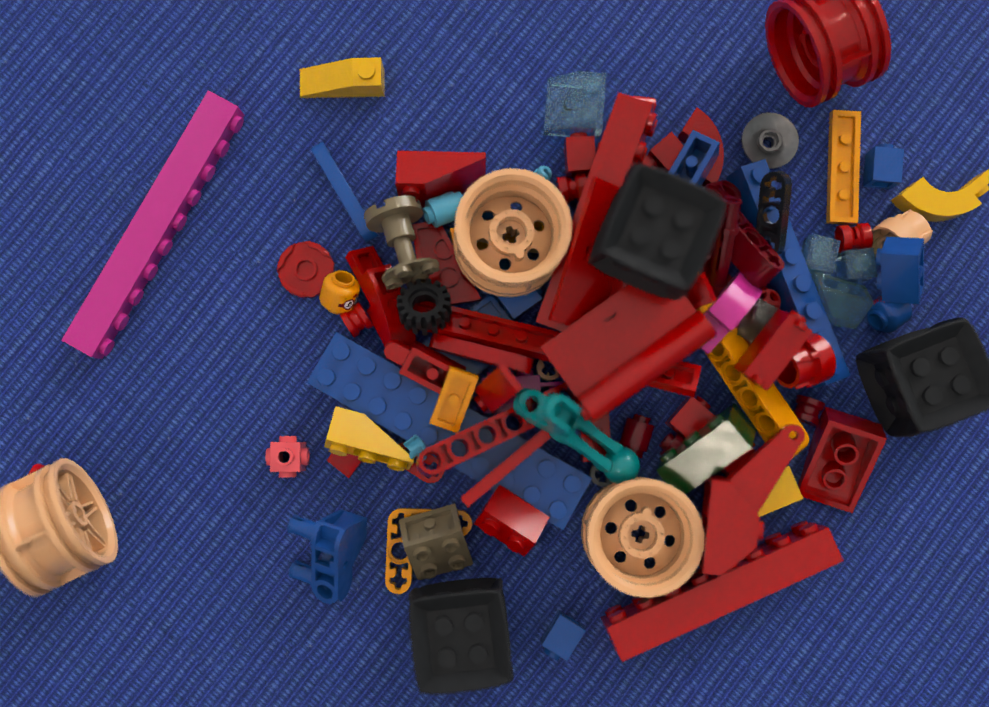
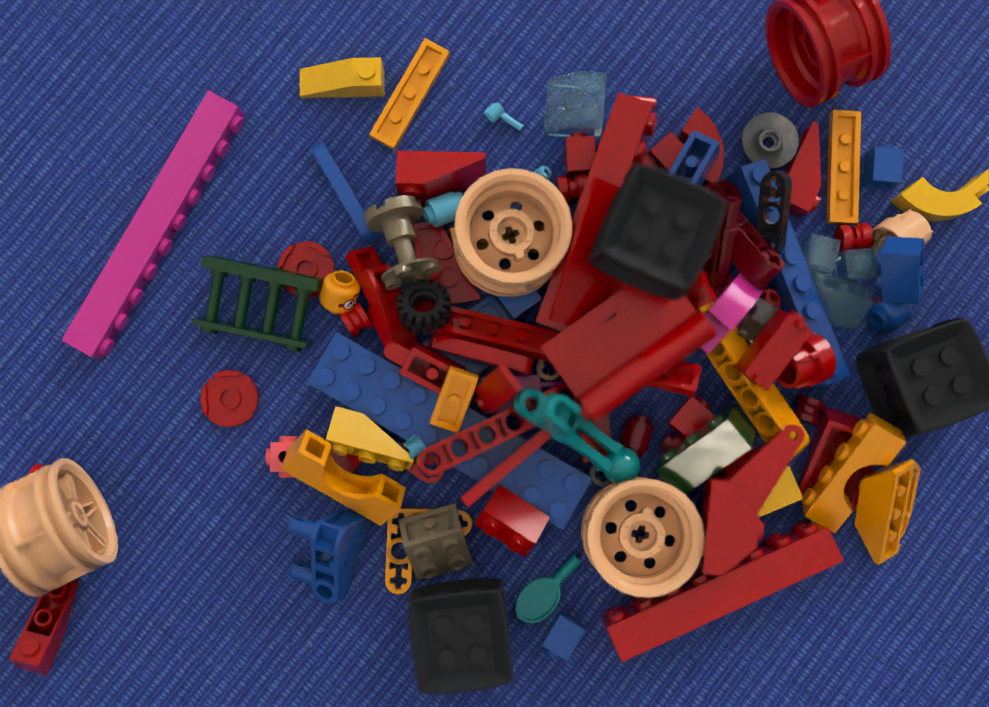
(45, 630): none -> red slope
(229, 398): none -> red tile
(276, 281): none -> dark green fence
(371, 496): none -> light orange arch
(409, 94): none -> light orange plate
(496, 111): none -> medium azure hand
(543, 594): none -> teal piece
(805, 173): none -> red slope
(871, 444): none -> light orange arch
(886, 507): none -> light orange wedge

